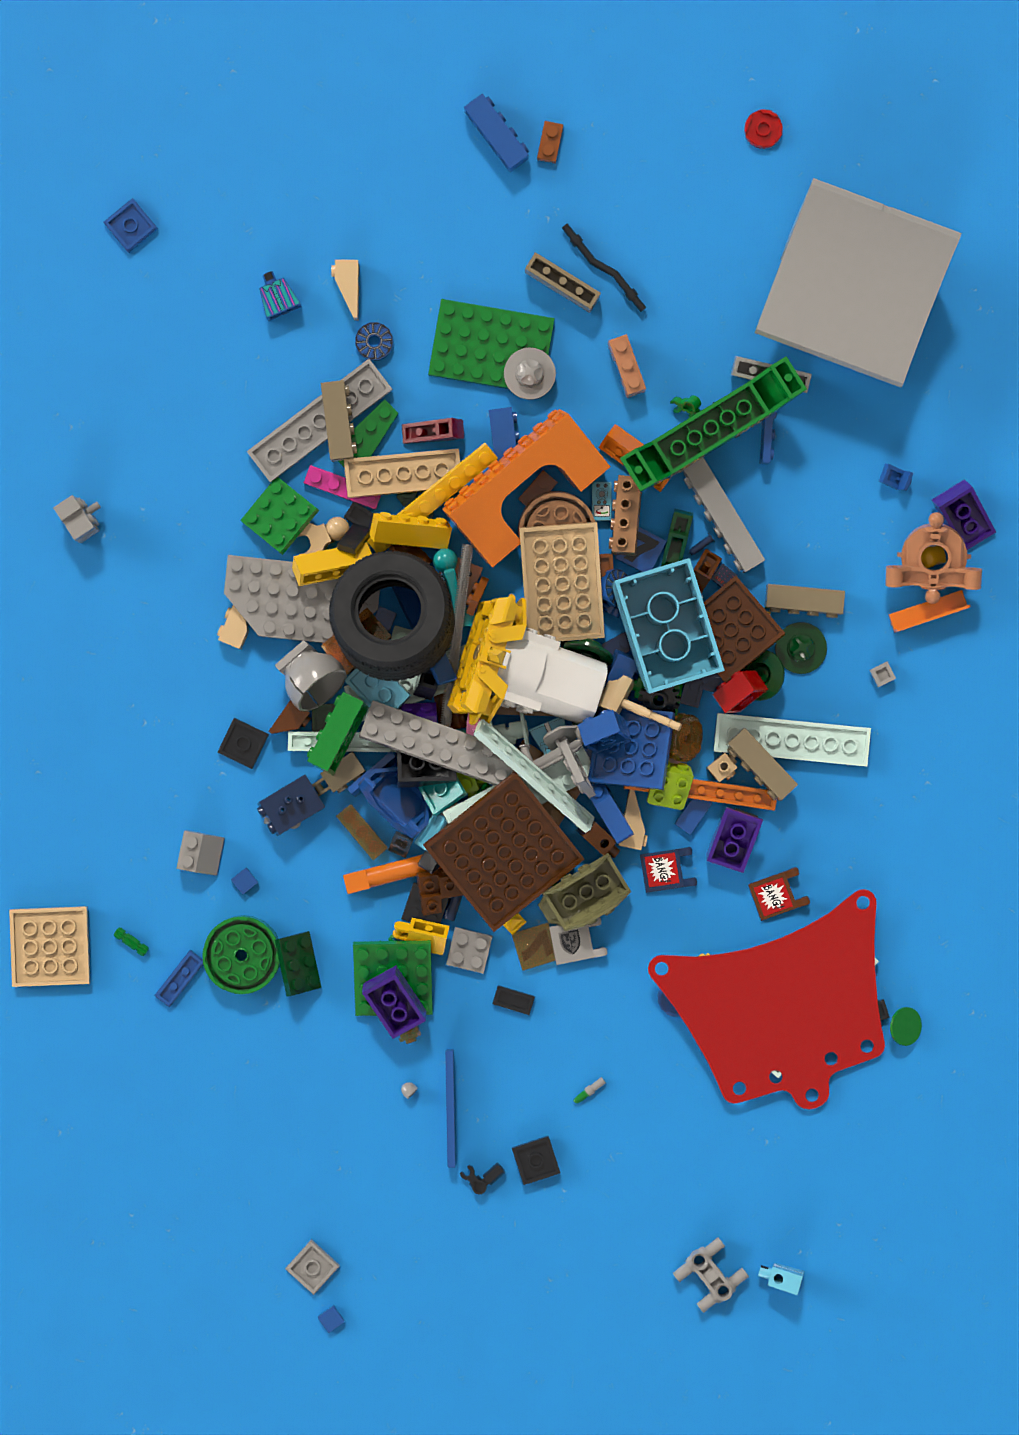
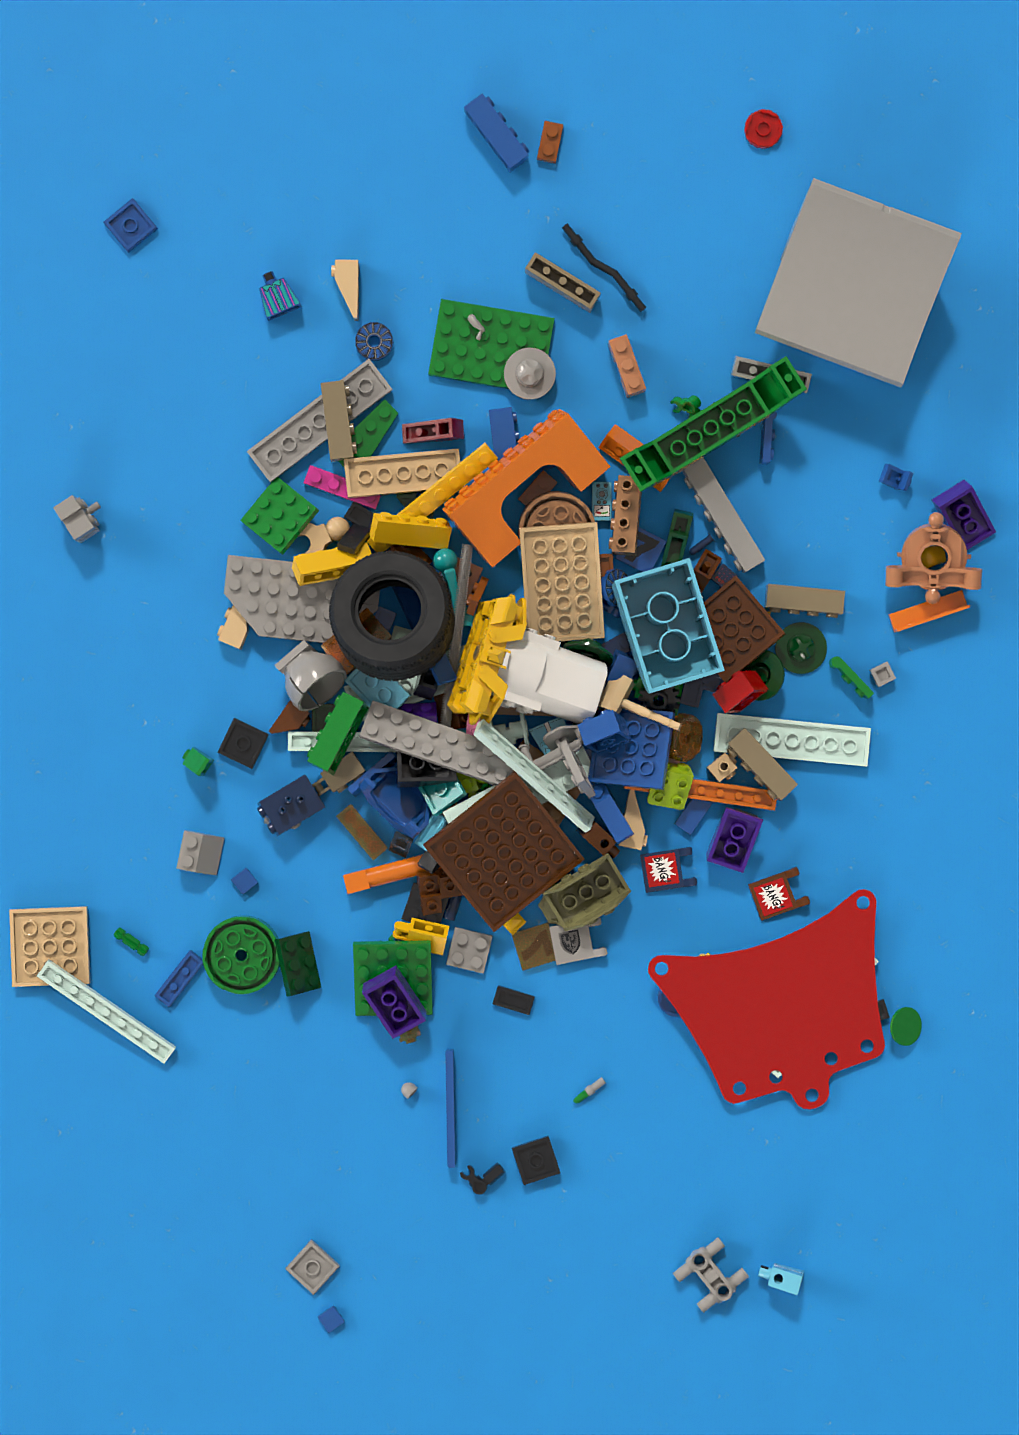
(106, 1011): none -> light aqua plate
(197, 761): none -> green slope
(475, 323): none -> light grey piece
(850, 676): none -> green plate

